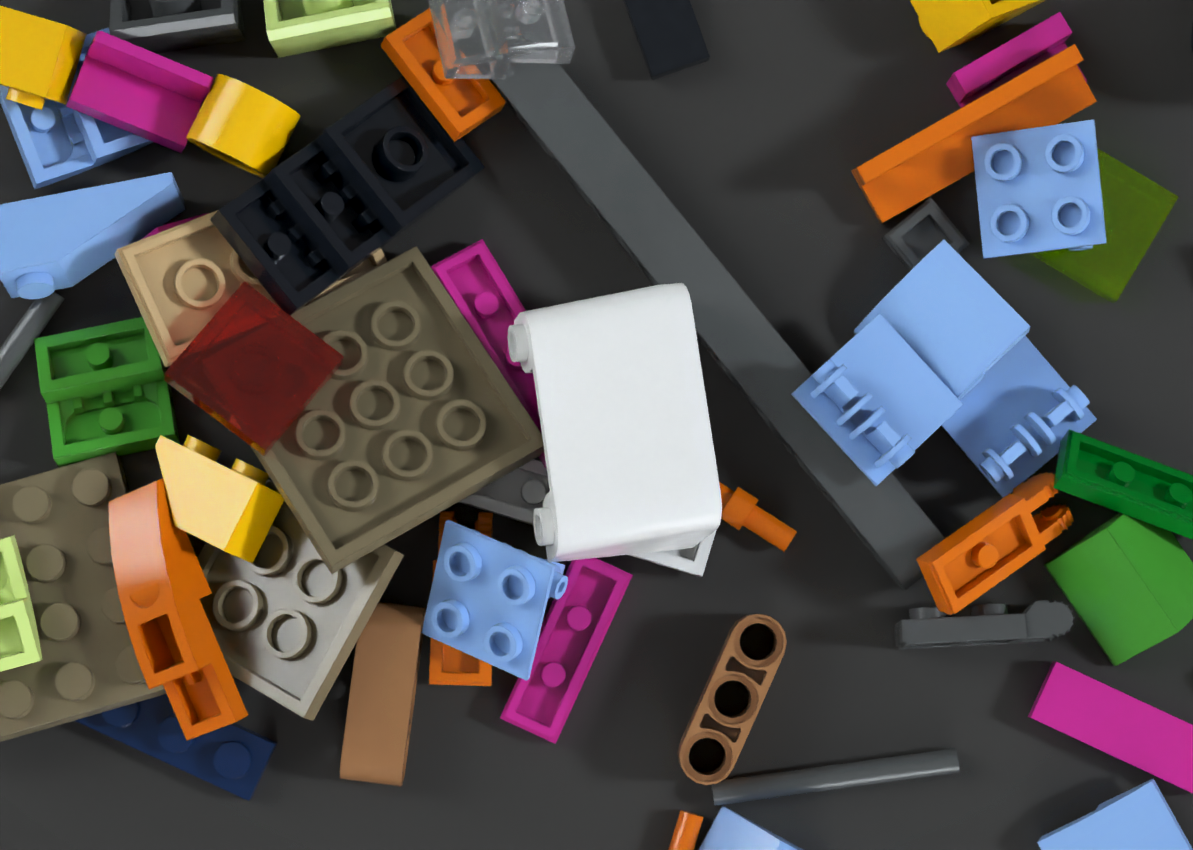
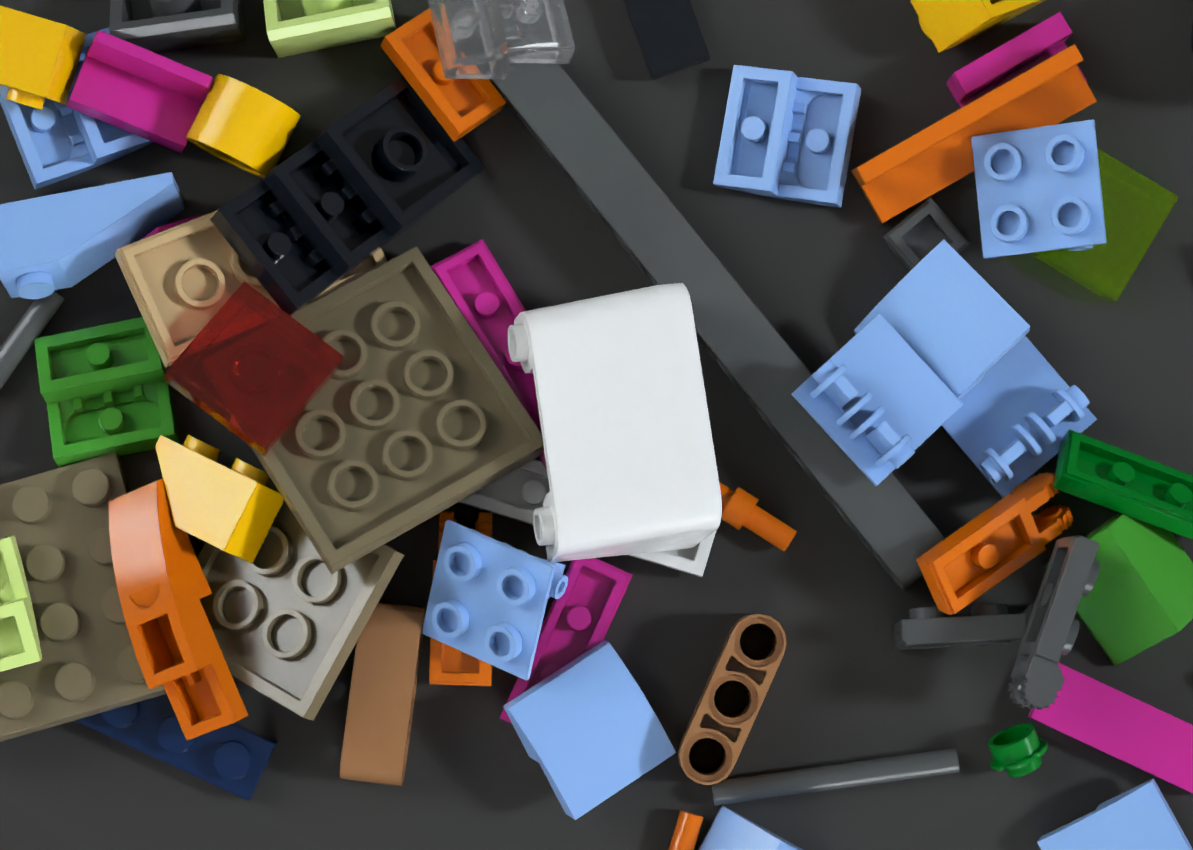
(589, 729): none -> light blue slope
(787, 136): none -> light blue slope
(1017, 750): none -> green plate
(1052, 622): none -> dark grey hinge

